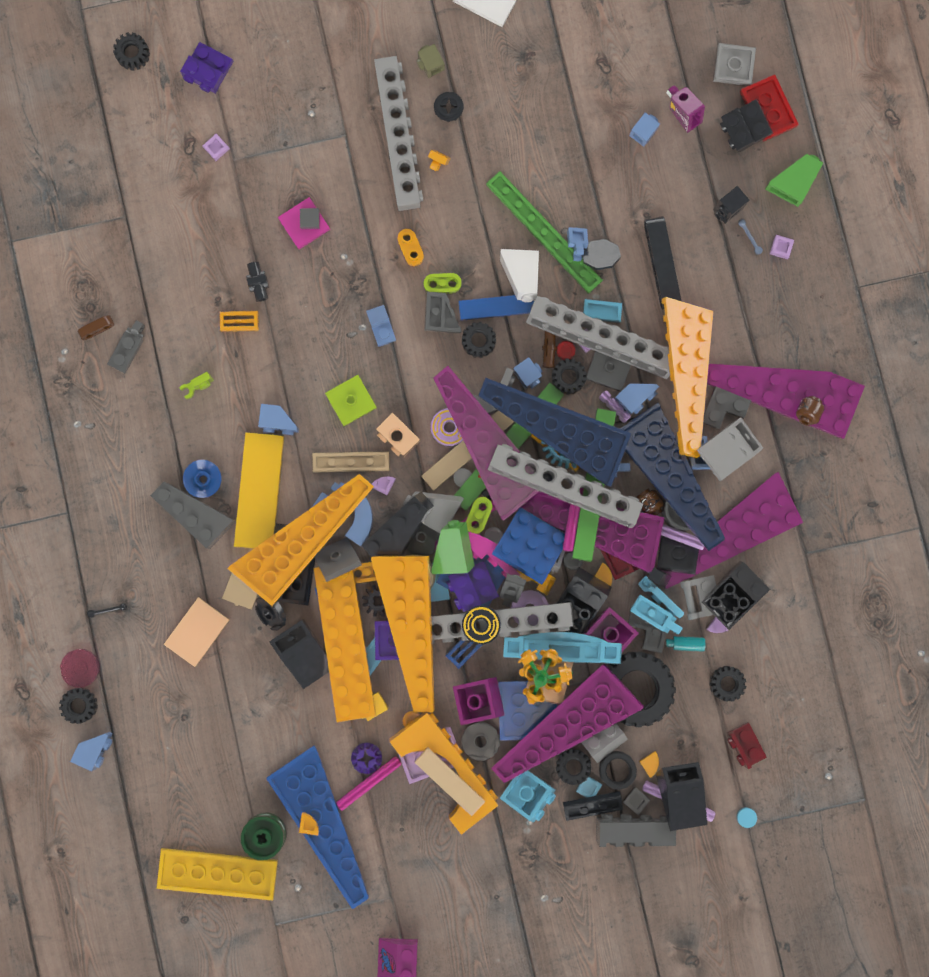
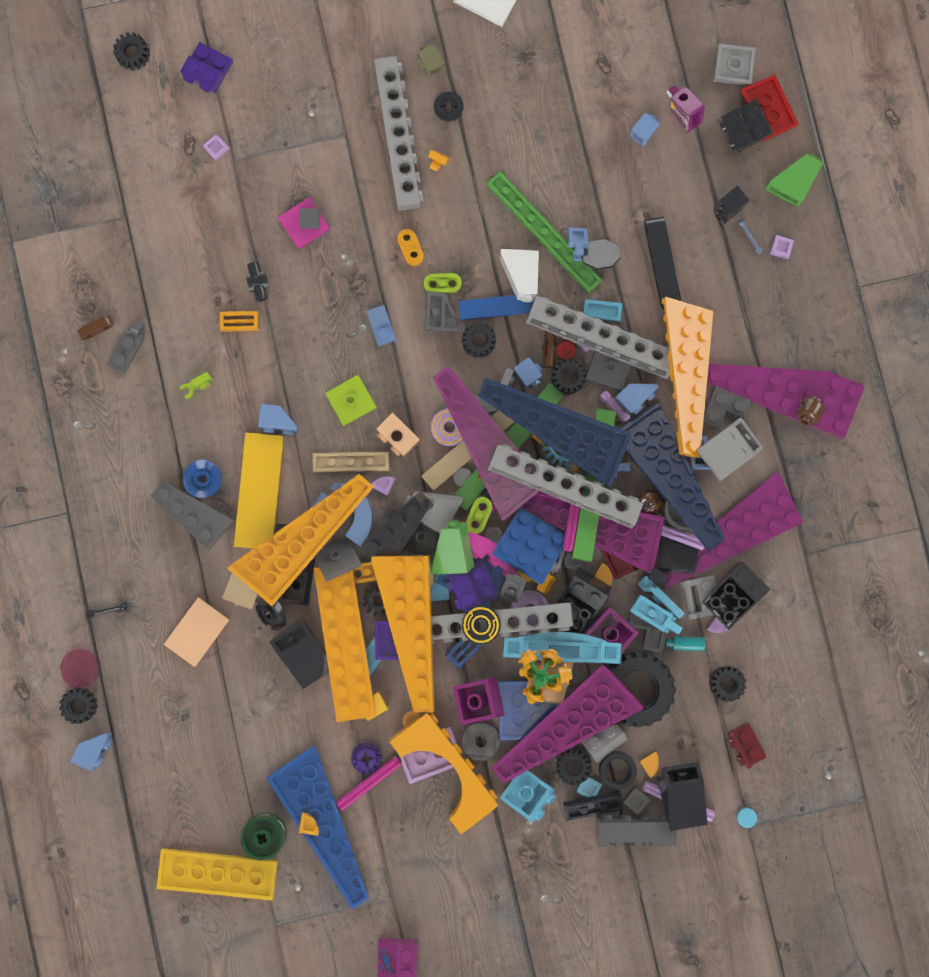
(449, 781): tan tile -> none

